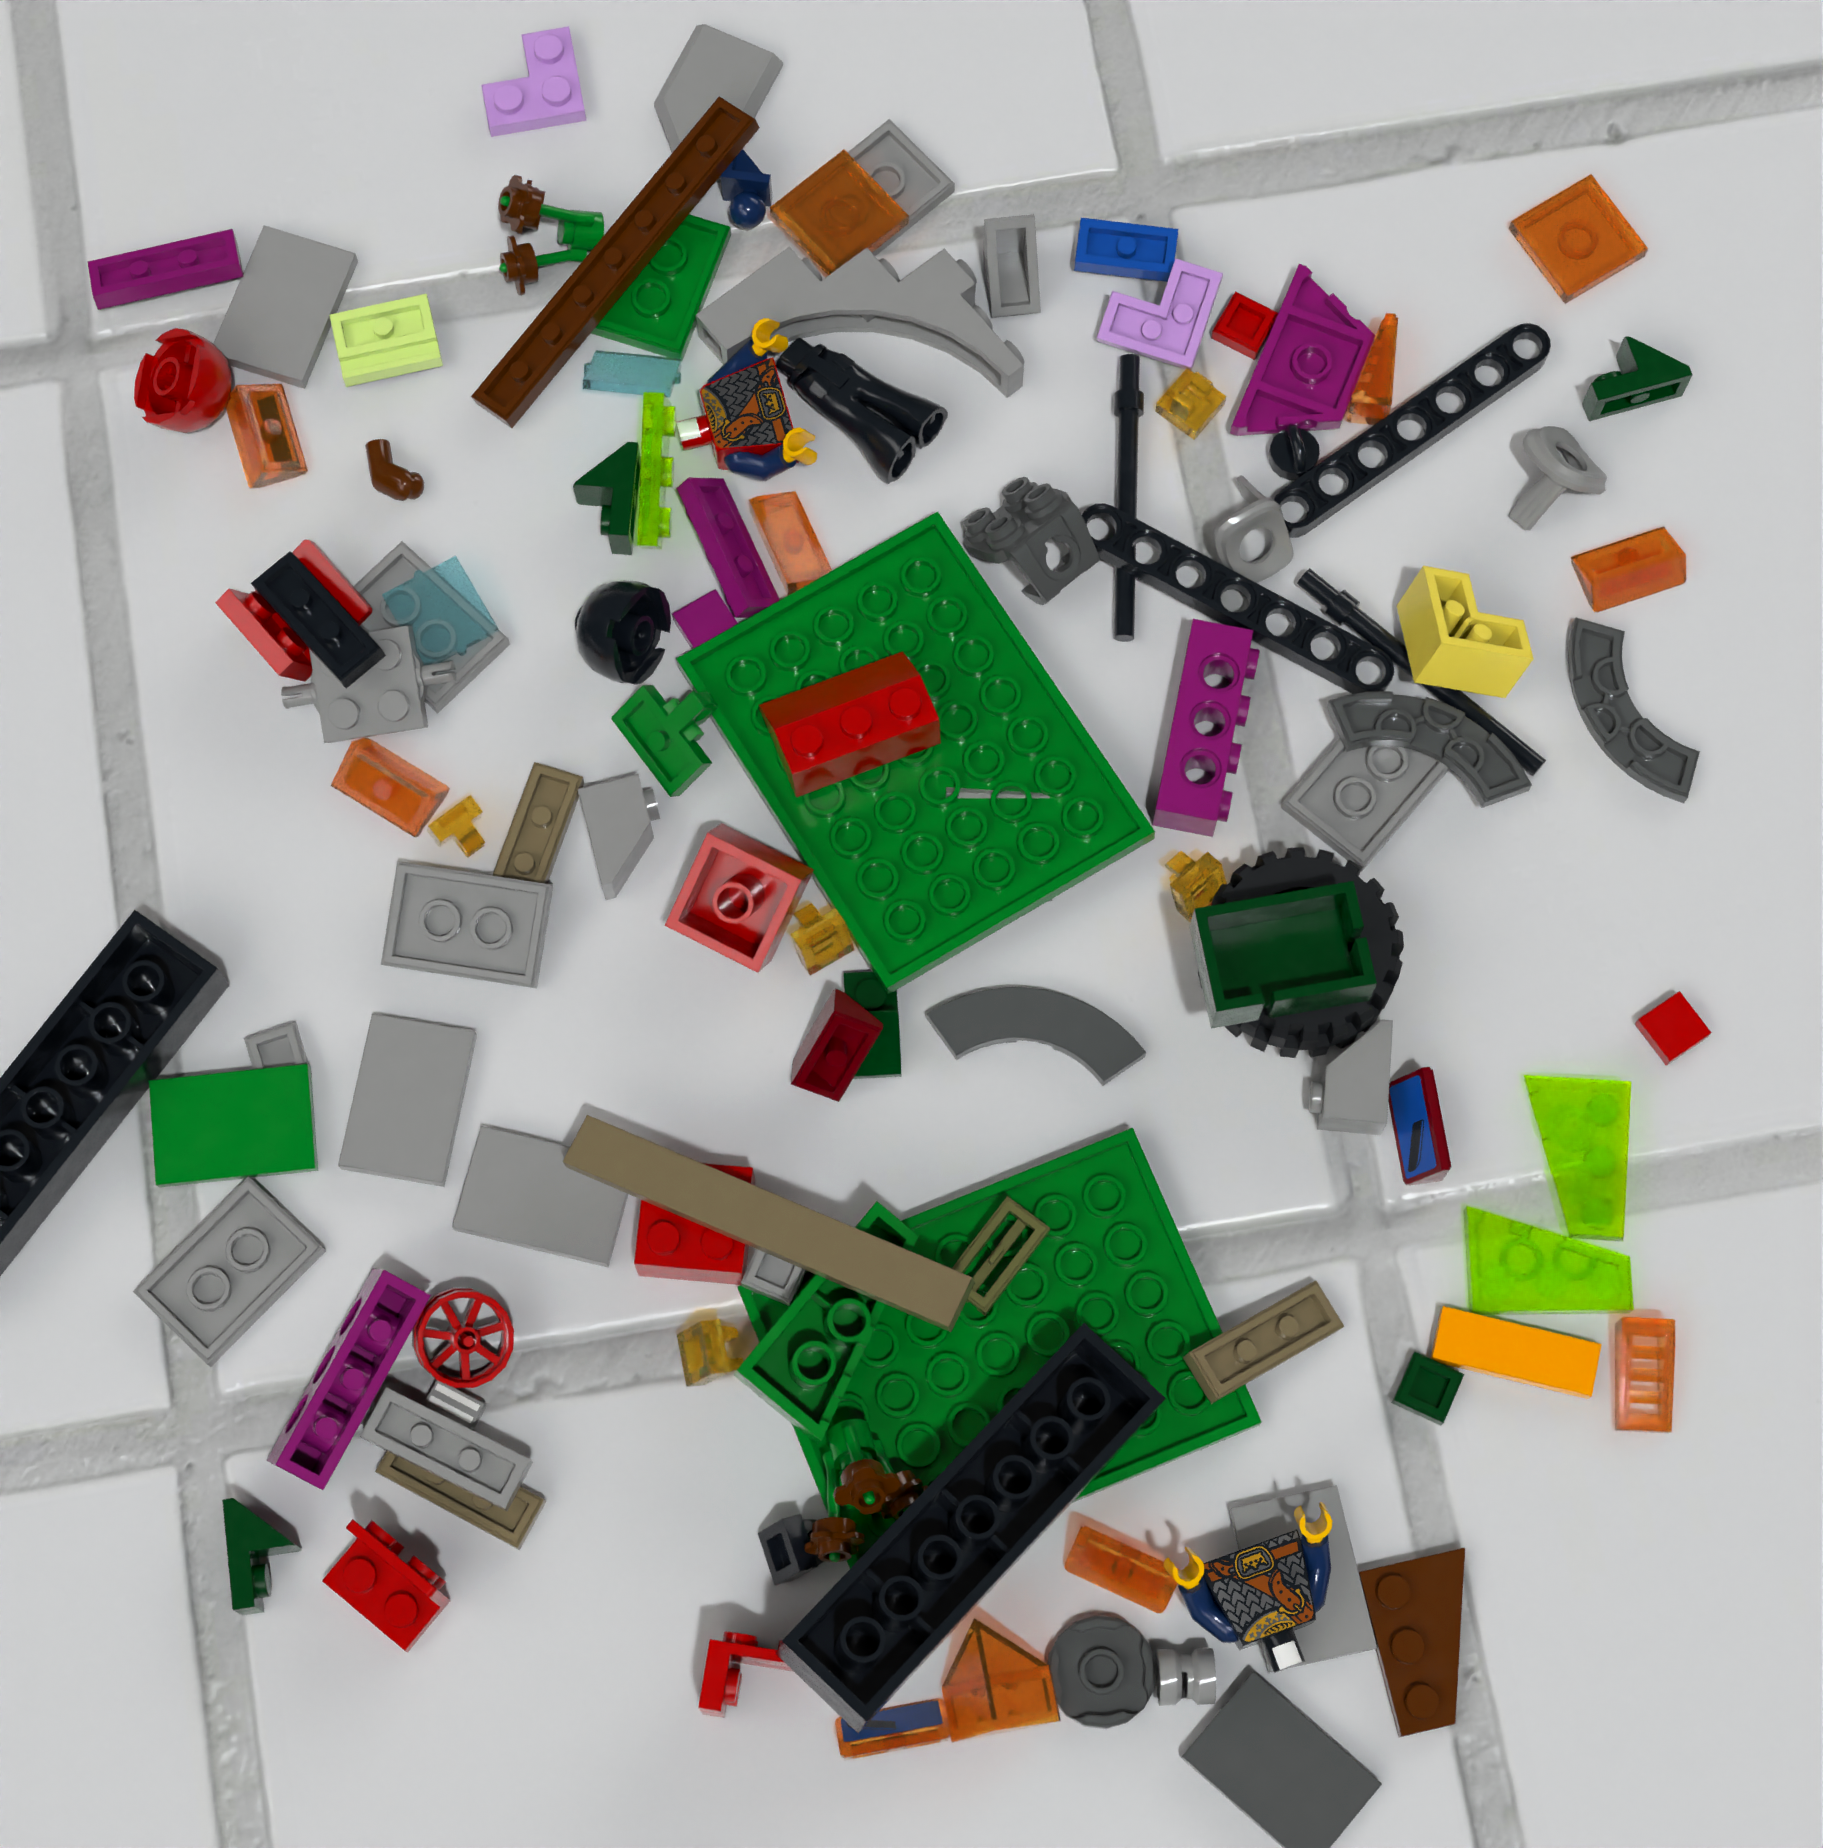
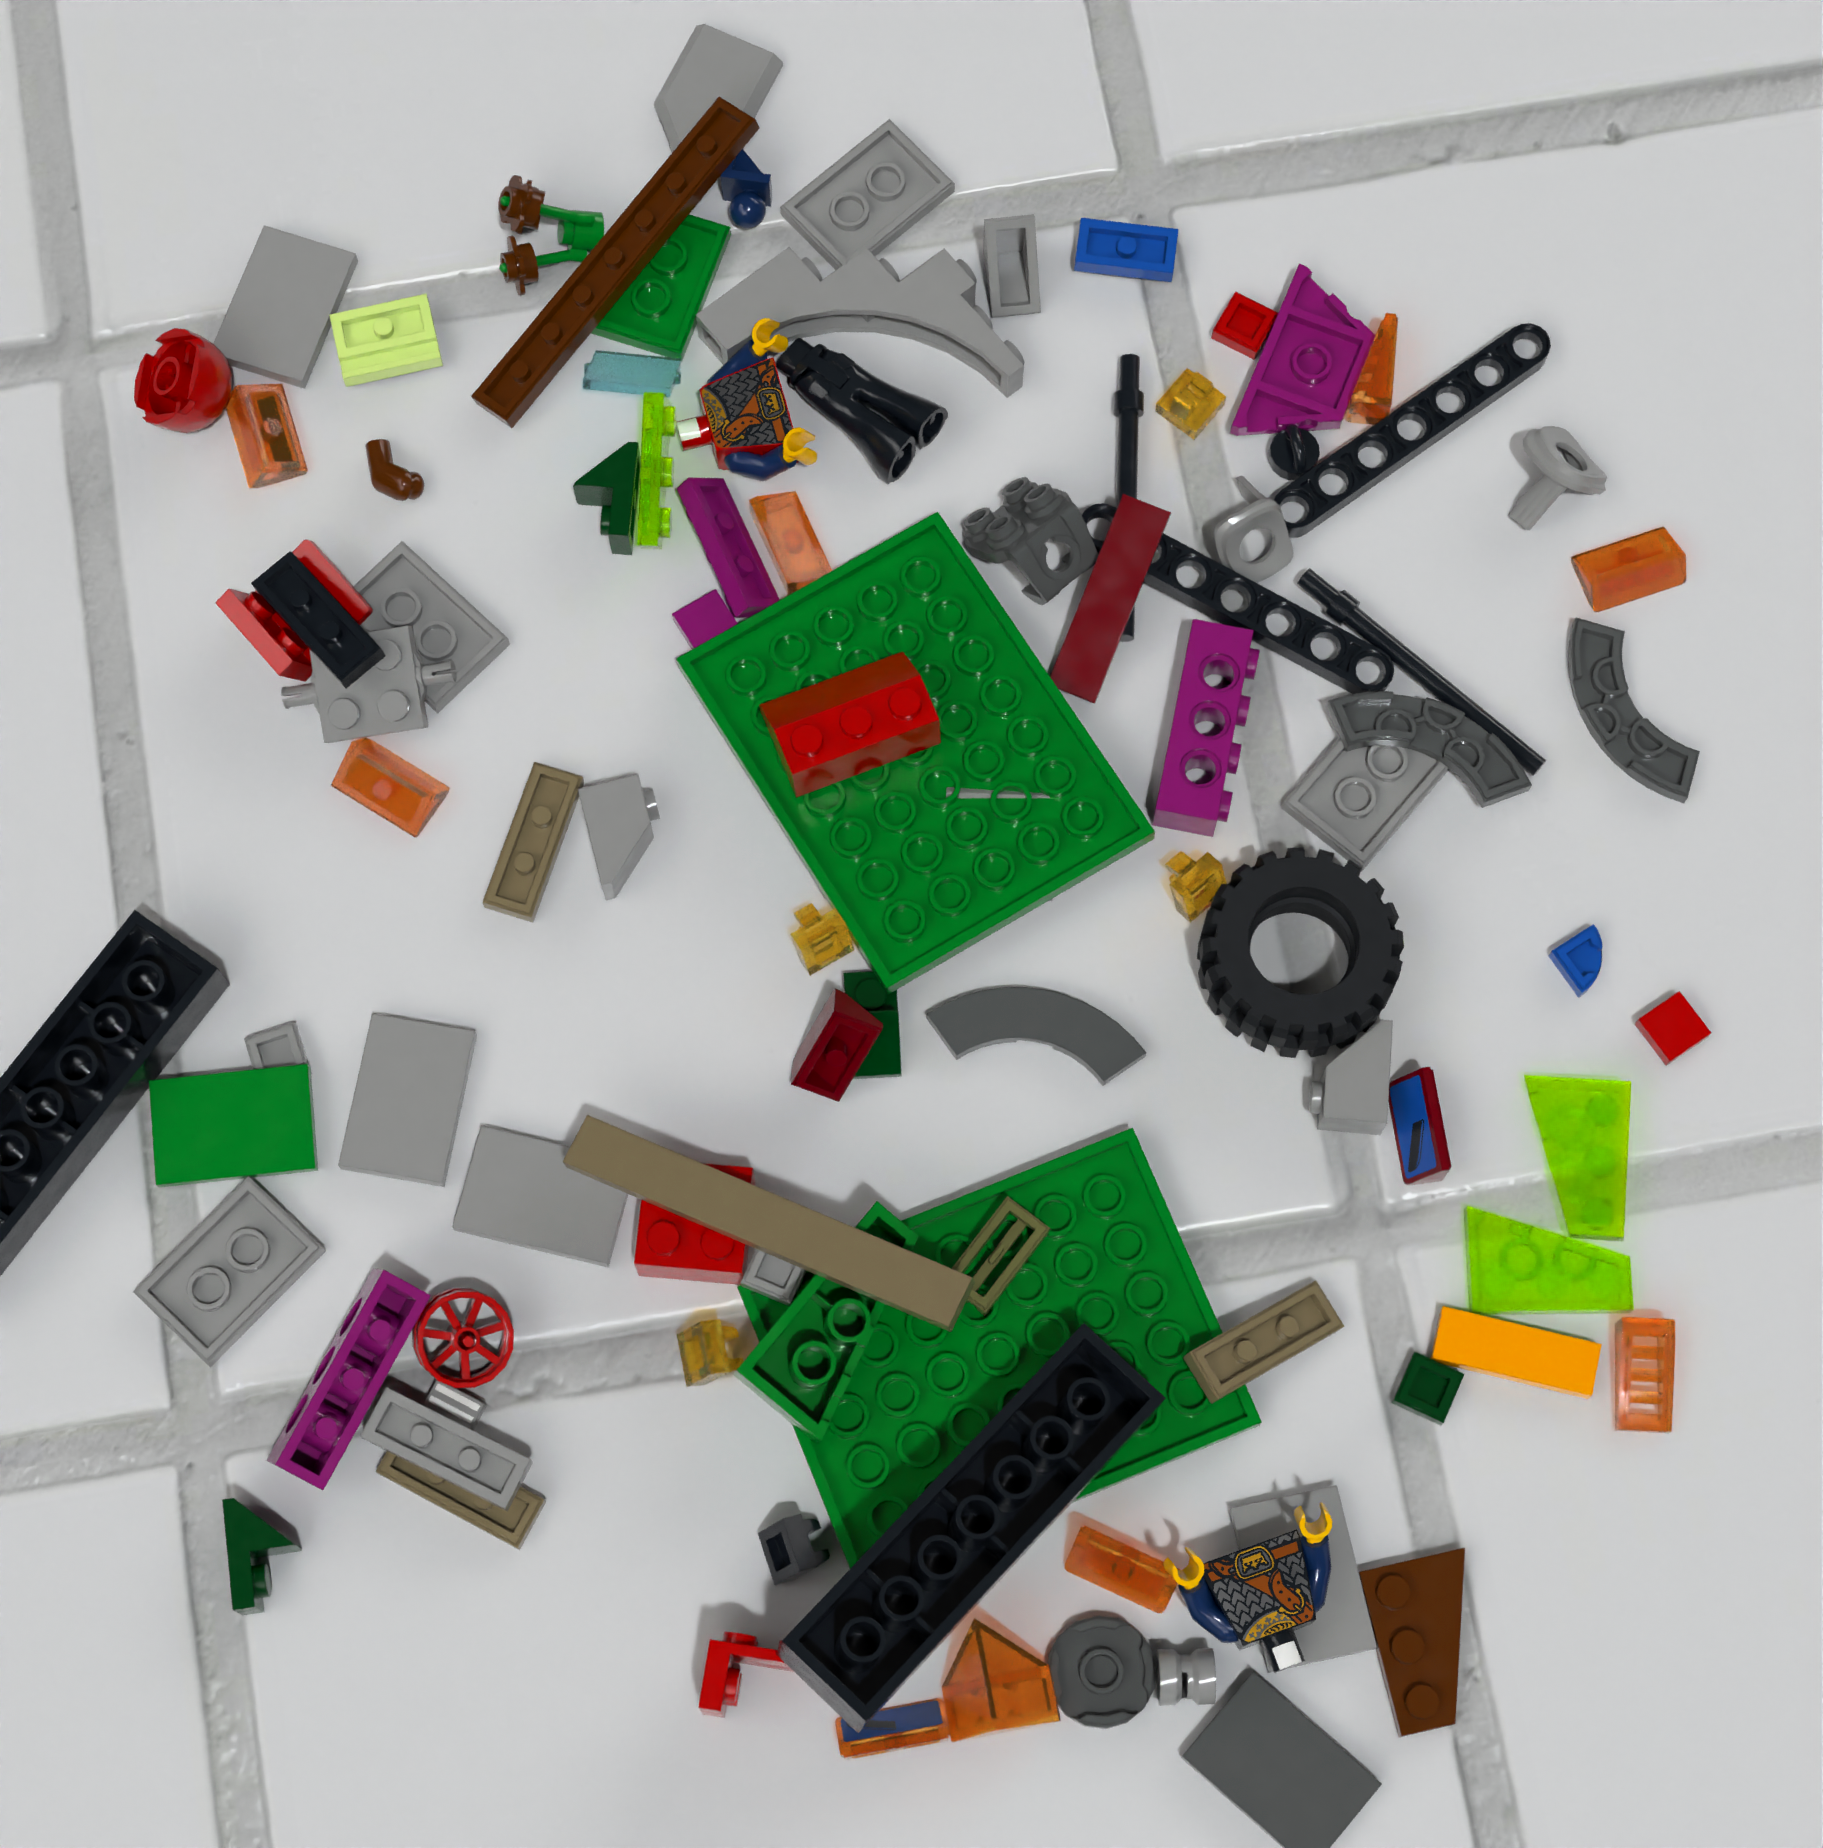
(165, 269): magenta plate -> none
(383, 1588): red bracket -> none
(442, 611): clear light blue piece -> none
(458, 825): clear yellow tile -> none
(467, 924): light grey tile -> none
(544, 98): lavender plate -> none
(621, 630): black cylinder -> none
(667, 735): green hinge -> none
(739, 897): red brick -> none
(839, 213): clear orange tile -> none
(866, 1484): reddish brown plant -> none
(1109, 598): none -> dark red tile
(1166, 331): lavender plate -> none
(1282, 954): dark green piece -> none
(1455, 643): light yellow brick -> none
(1578, 238): clear orange tile -> none
(1579, 959): none -> blue tile
(1645, 380): dark green slope -> none

